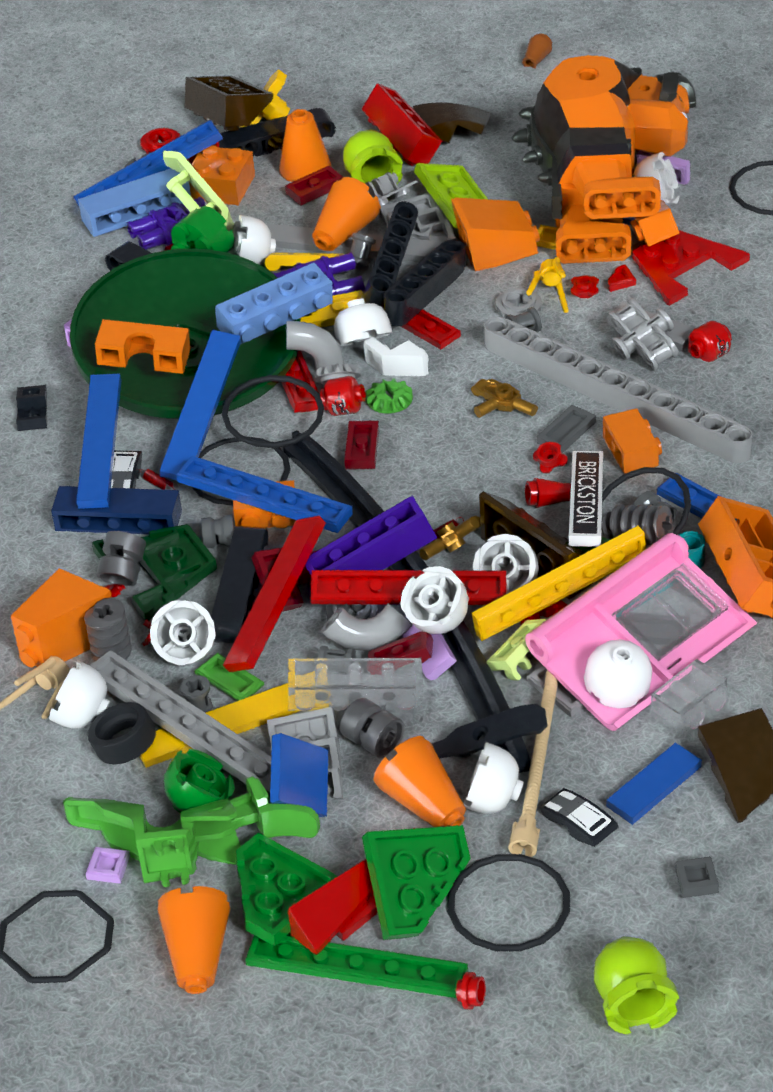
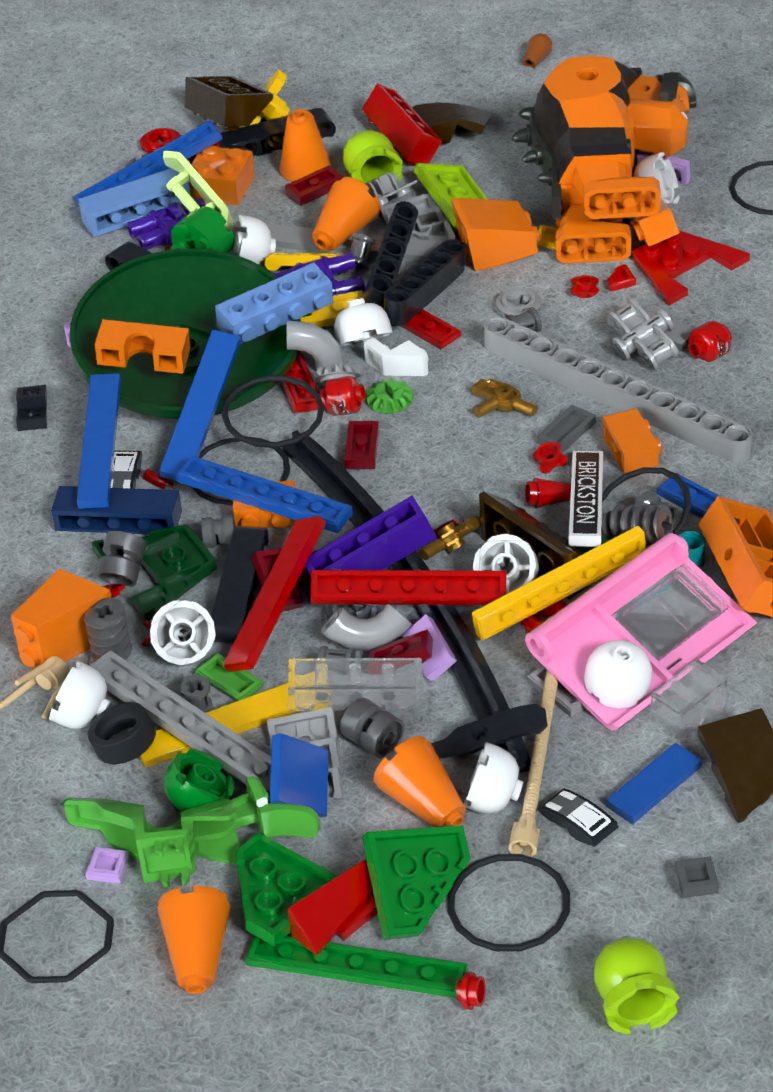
(435, 600): white cylinder -> none
(514, 651): yellowish green plate -> none
(550, 275): yellow plant -> none

